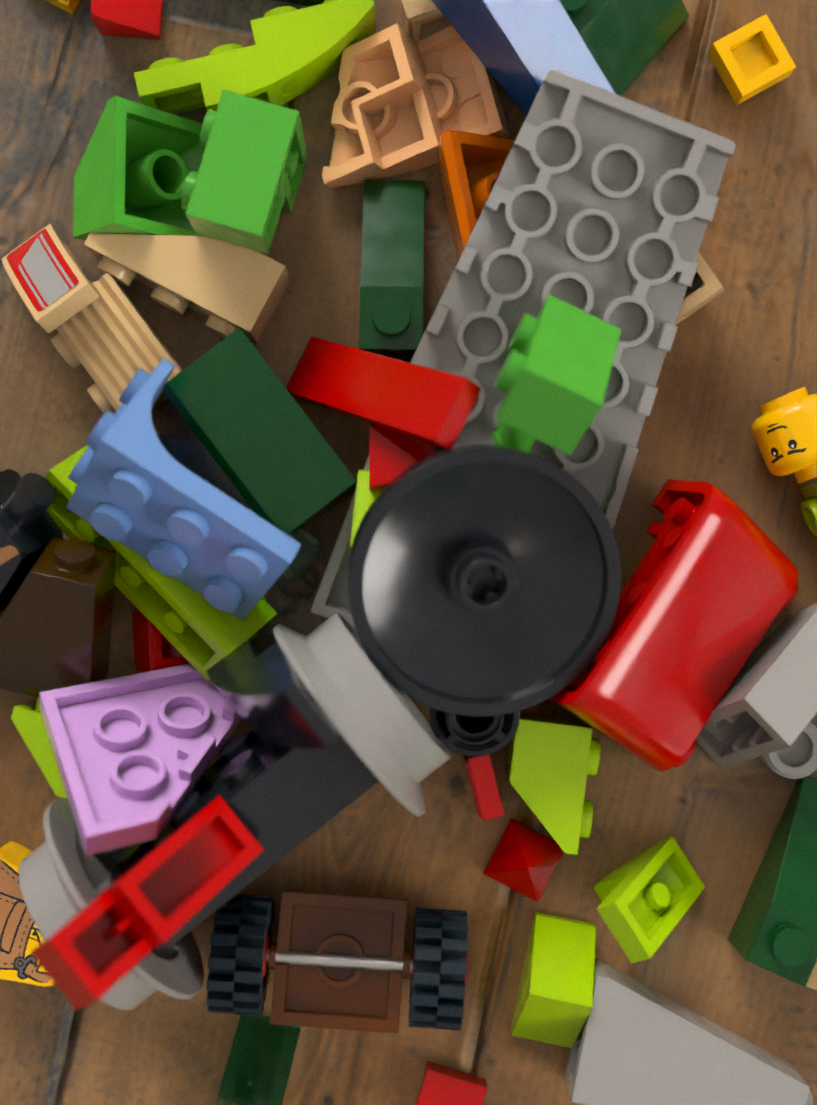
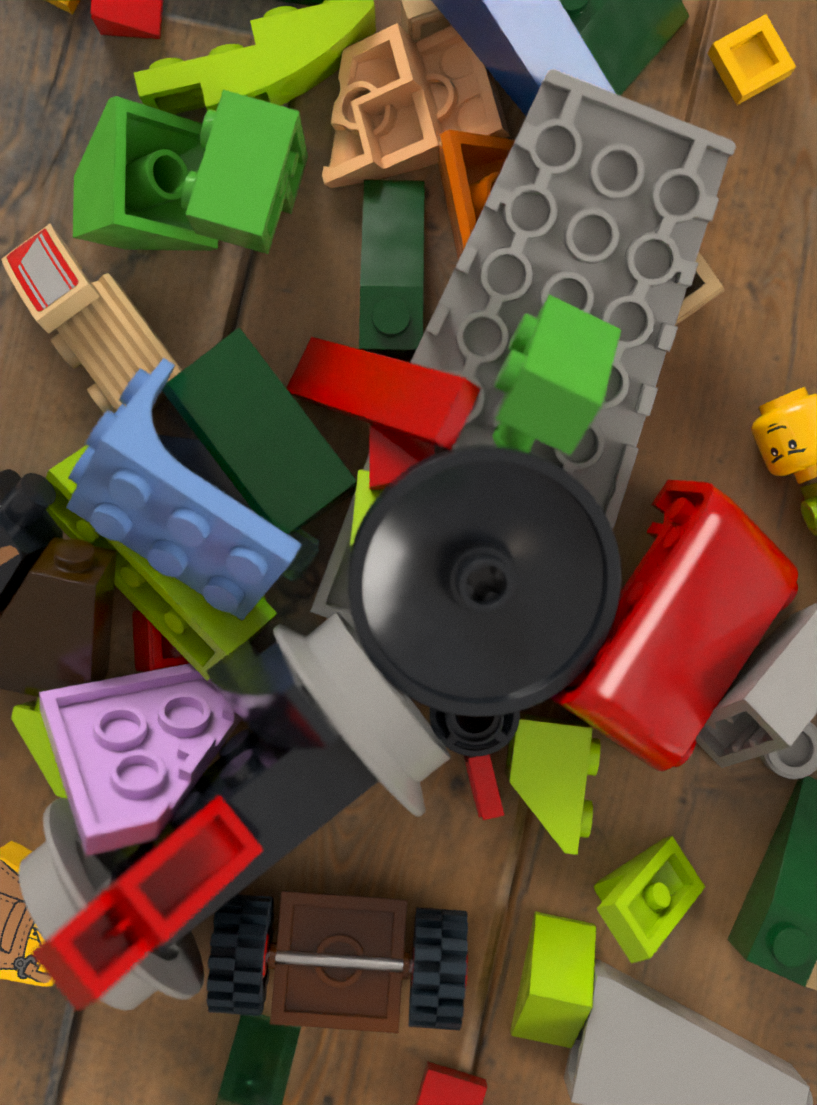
(197, 272): tan slope -> none
(524, 860): red slope -> none

